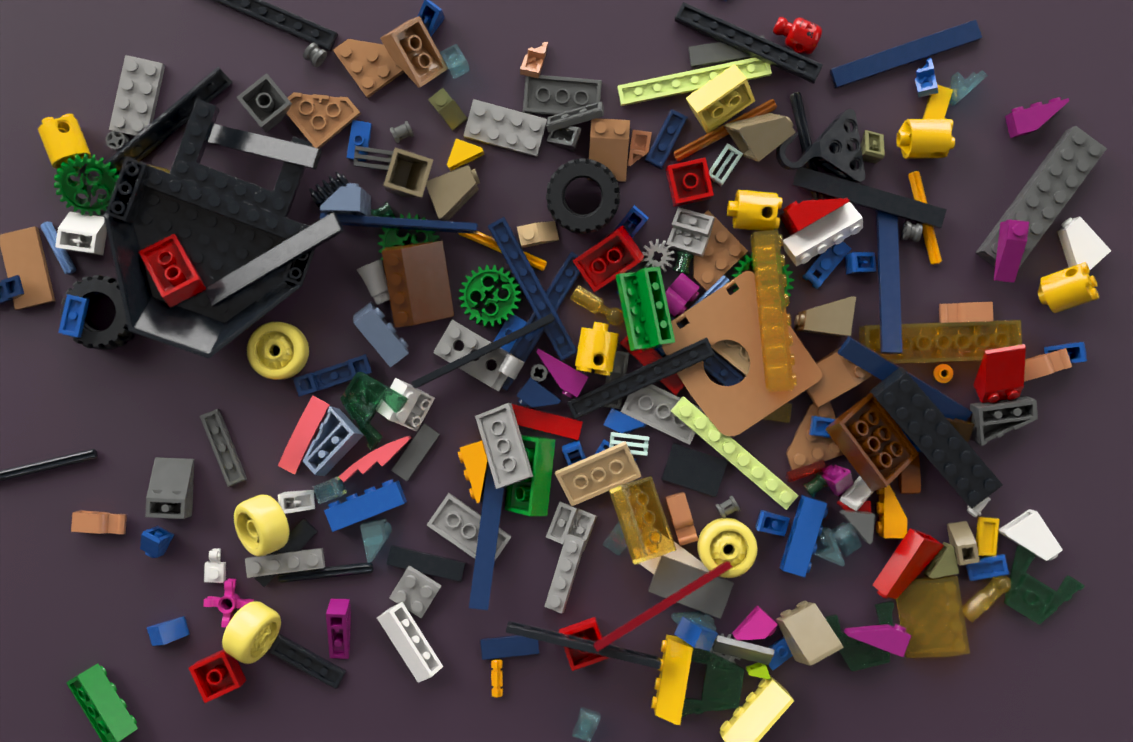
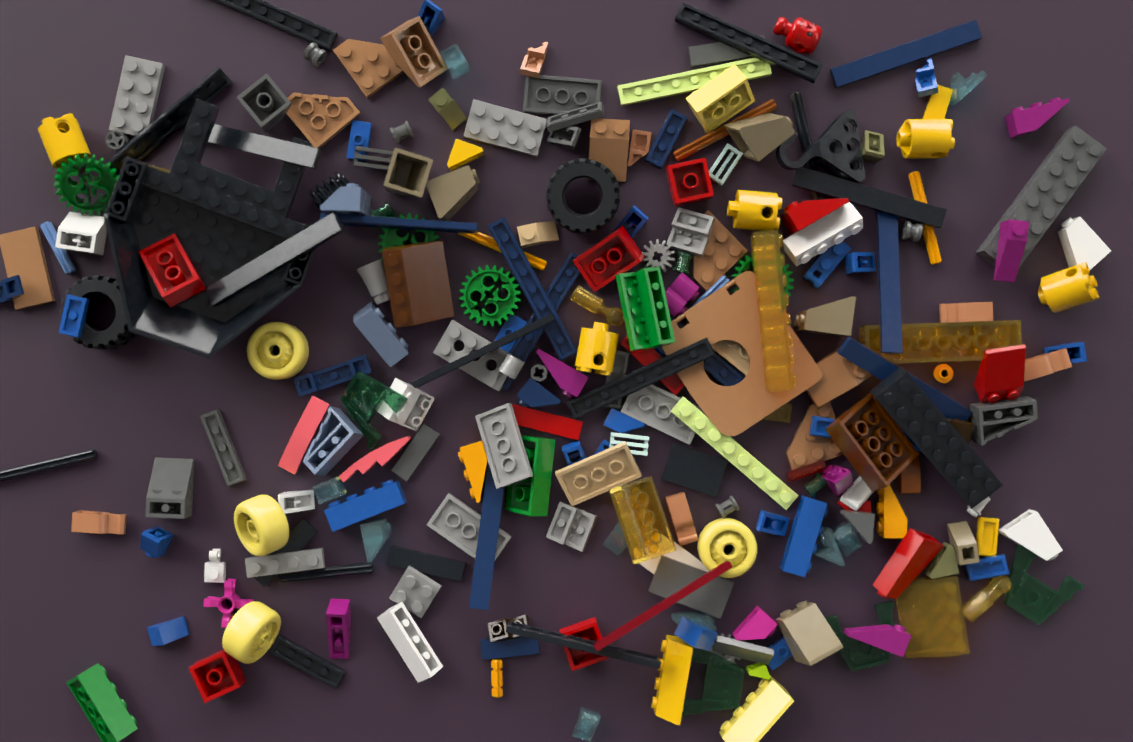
(497, 628): none -> dark brown slope
(565, 573): light grey plate -> none

